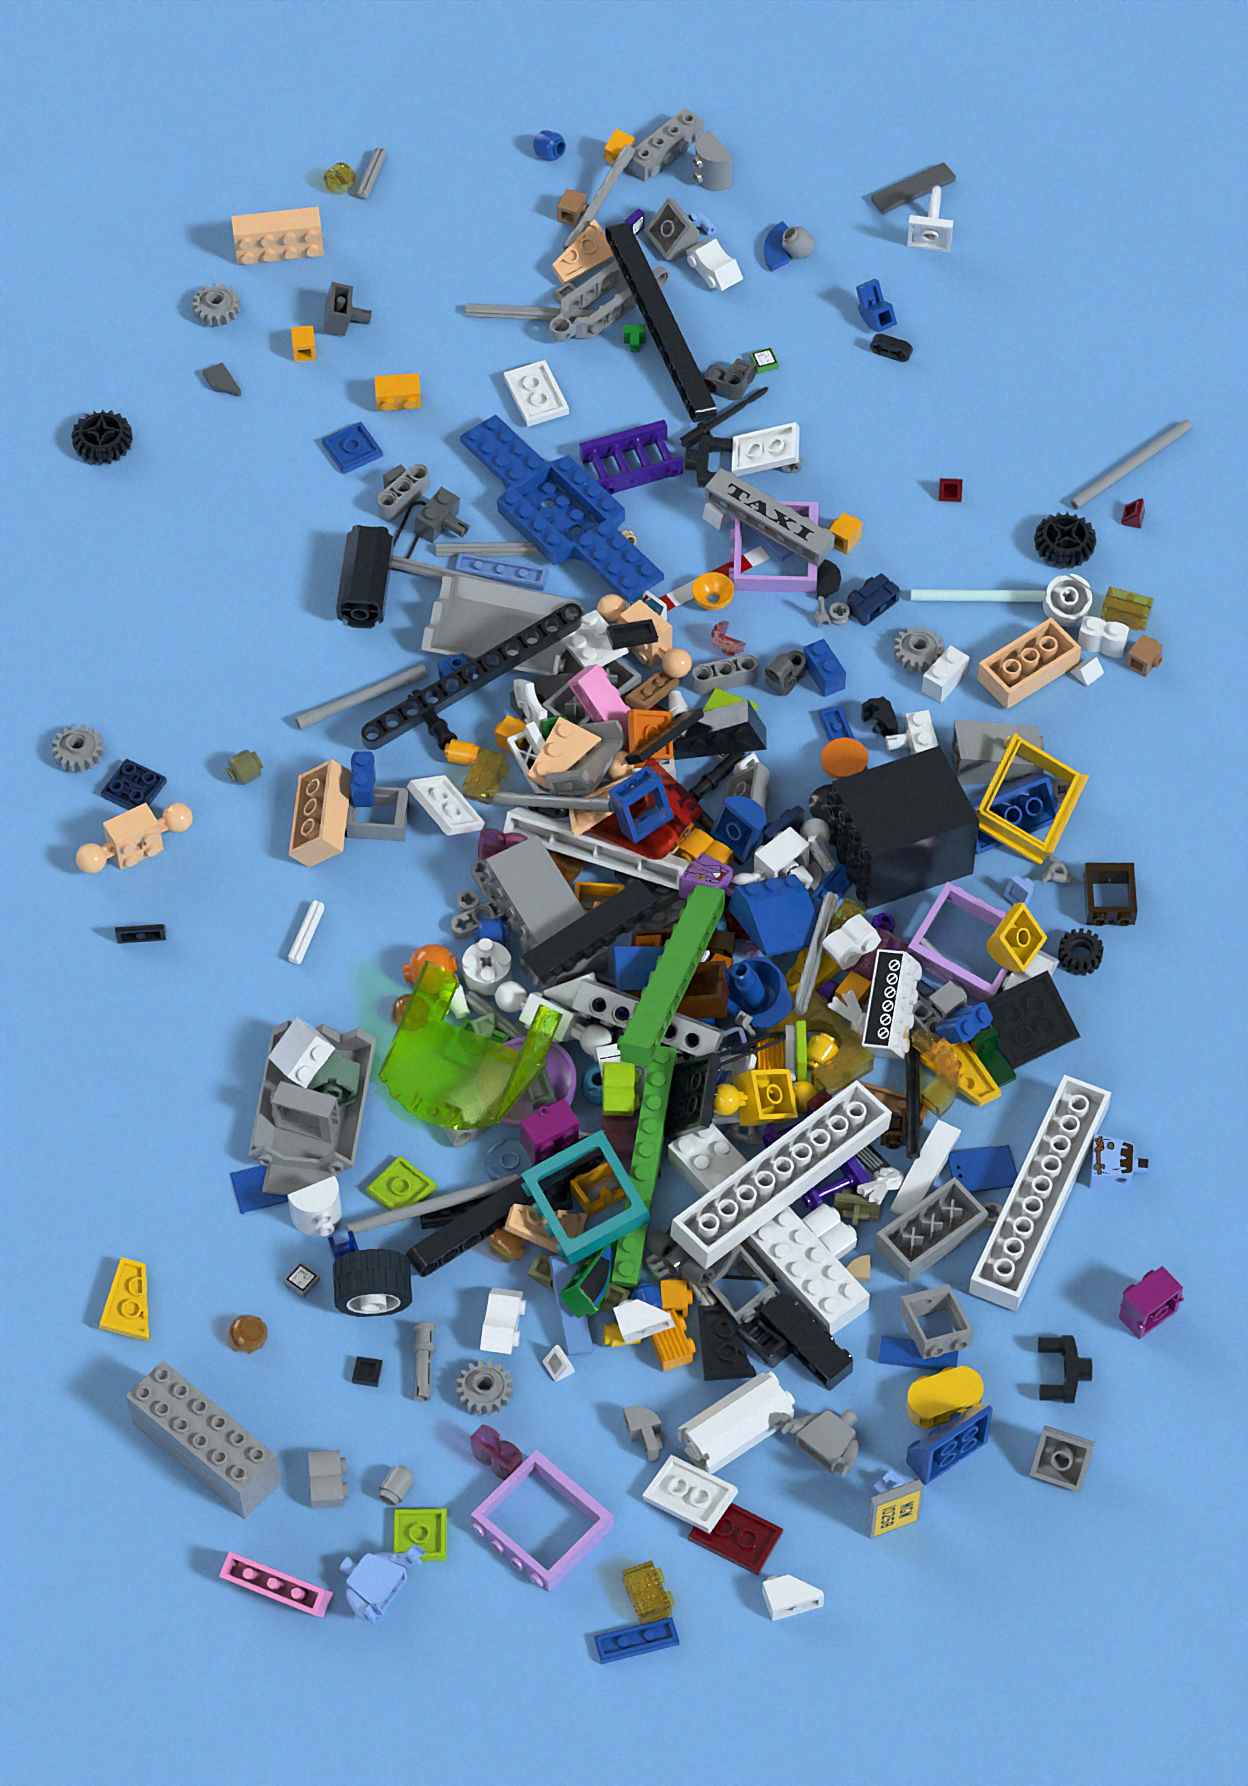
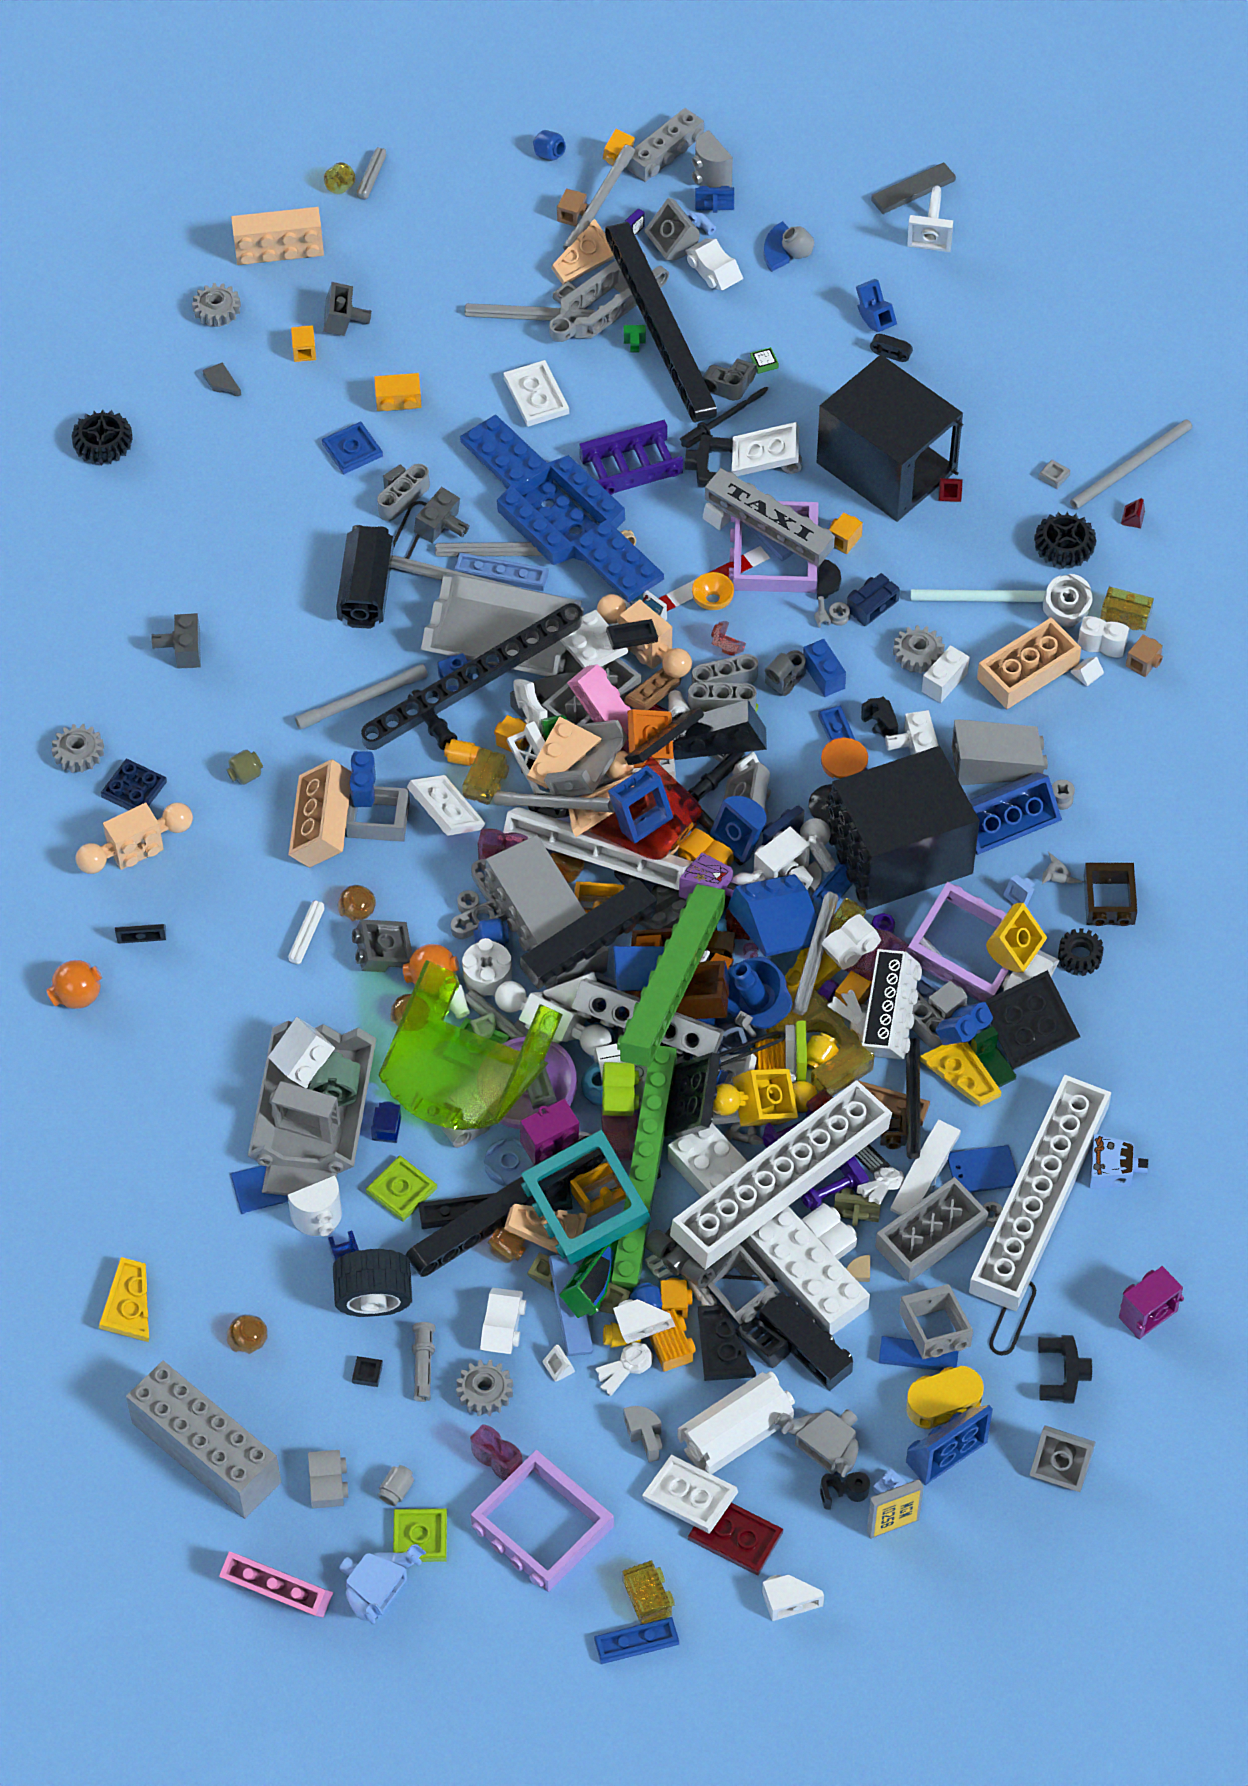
(75, 984): none -> orange brick
(183, 639): none -> dark grey brick
(302, 1279): tile -> none
(356, 902): none -> clear orange hair
(381, 944): none -> dark grey plate
(386, 1122): none -> clear blue window
(430, 1205): light grey piece -> none
(634, 1359): none -> white piece
(712, 694): none -> light grey beam
(714, 198): none -> blue hips
(855, 1486): none -> black leg
(880, 434): none -> black piece
(944, 1088): clear yellow arch -> none
(1012, 835): yellow piece -> none
(1019, 1328): none -> black piece
(1054, 474): none -> light grey tile

